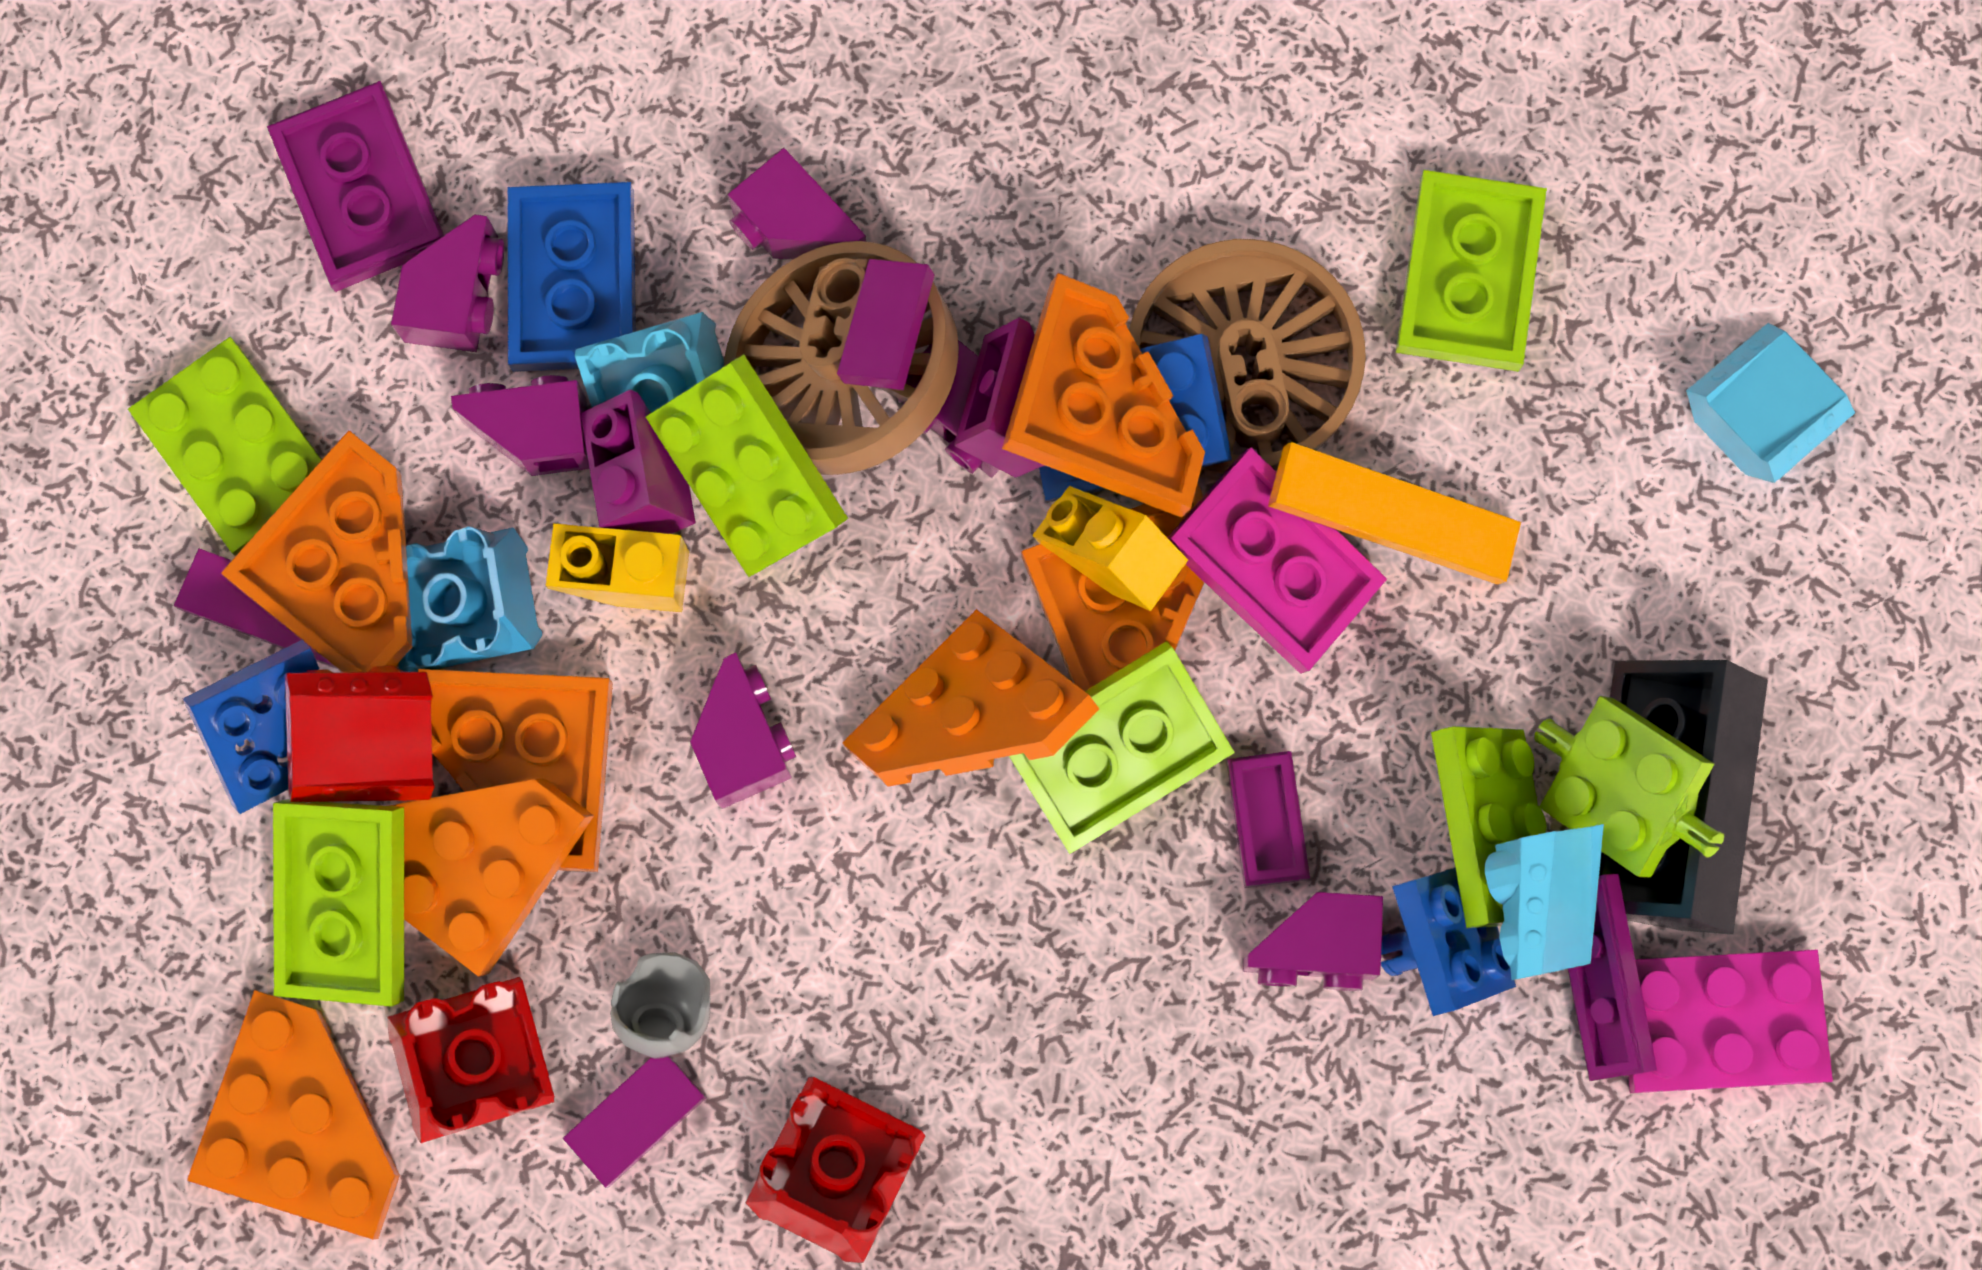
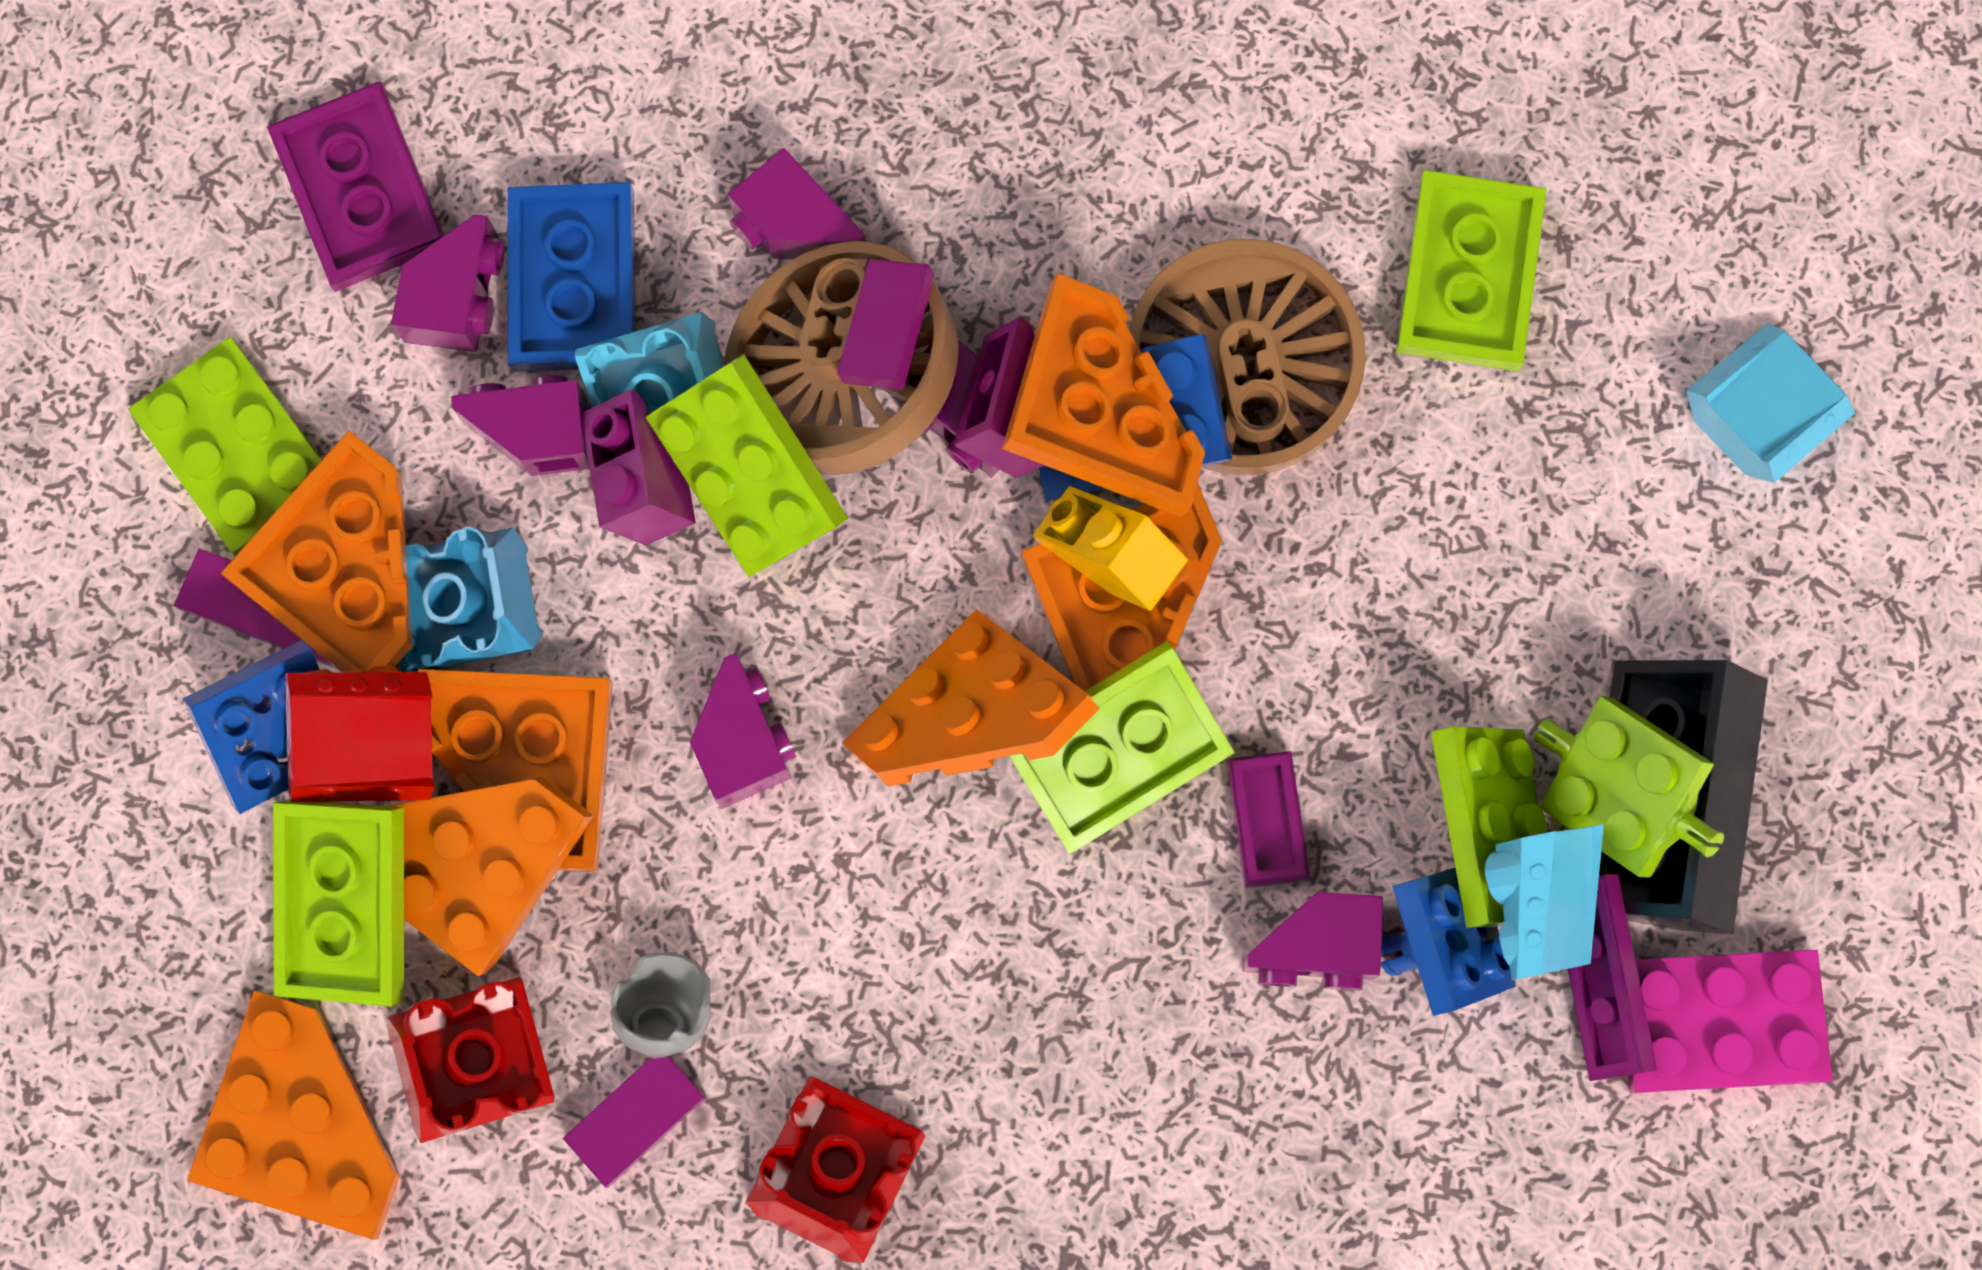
(619, 566): yellow slope -> none
(1273, 568): dark pink plate -> none
(1394, 513): light orange tile -> none

